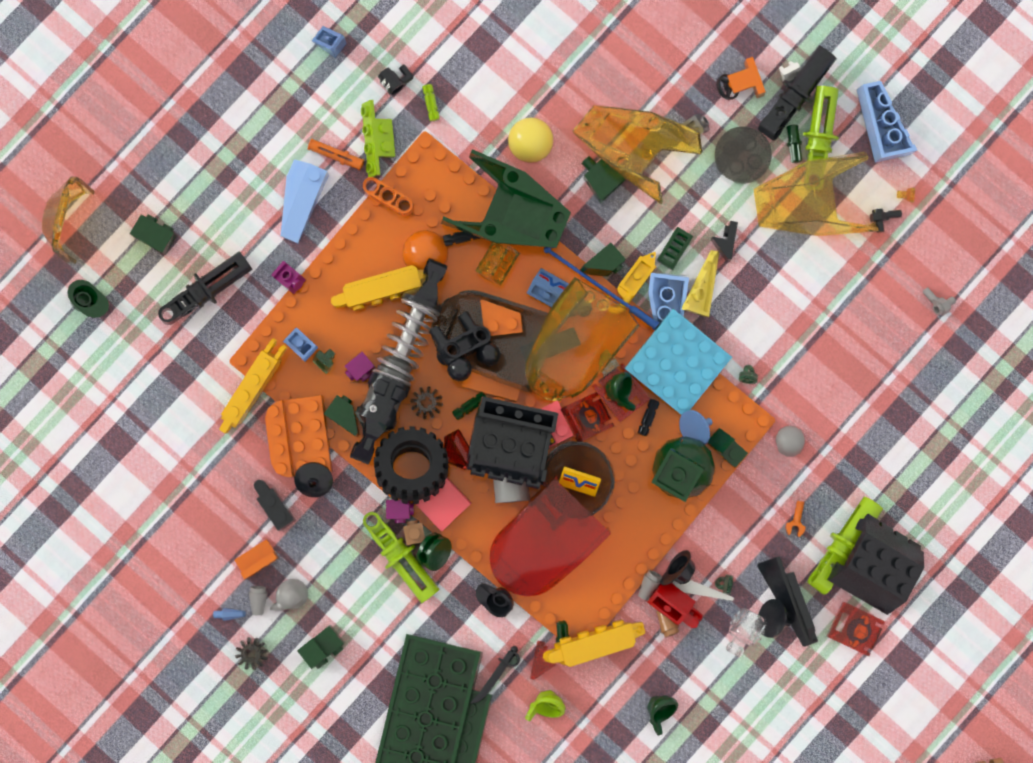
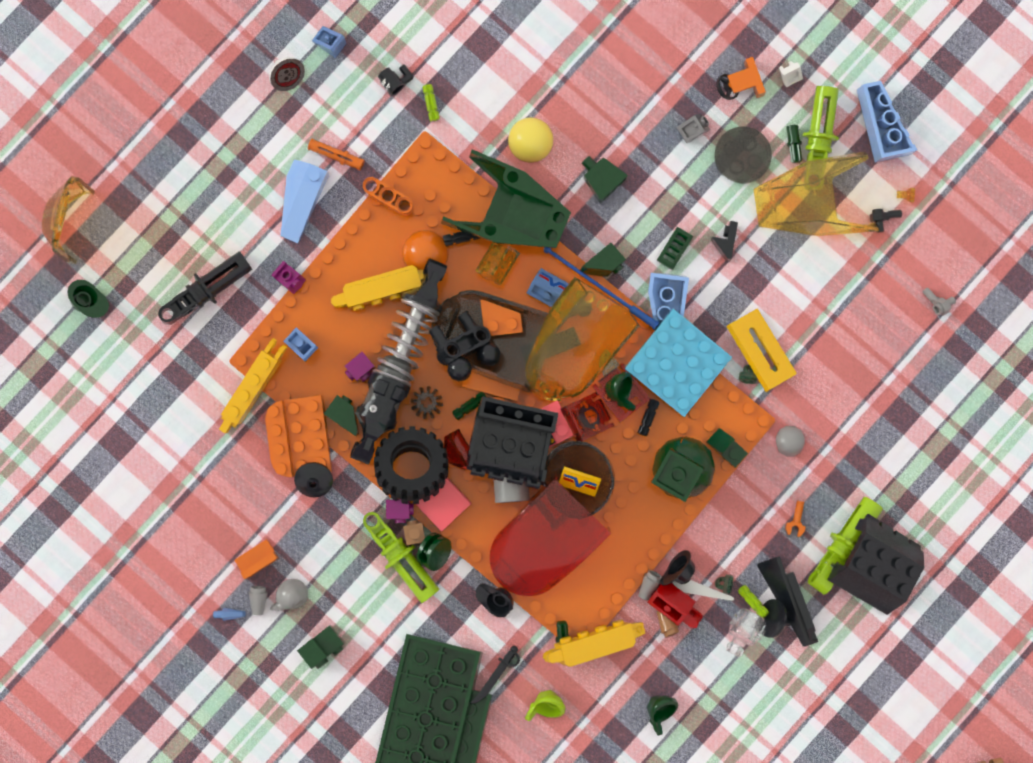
(153, 234): dark green brick -> none
(251, 646): clear smoke gear -> none
(273, 505): black brick -> none
(286, 73): none -> shield
(324, 361): clear green tile -> none
(378, 138): lime bracket -> none
(540, 667): clear red slope -> none
(632, 140): clear yellow windscreen -> none
(636, 277): yellow plate -> none
(695, 426): medium blue shield -> none
(701, 293): light yellow wing -> none
(740, 332): none -> yellow piece
(753, 601): none -> lime axle
(797, 92): black piece -> none
(858, 629): clear red container -> none

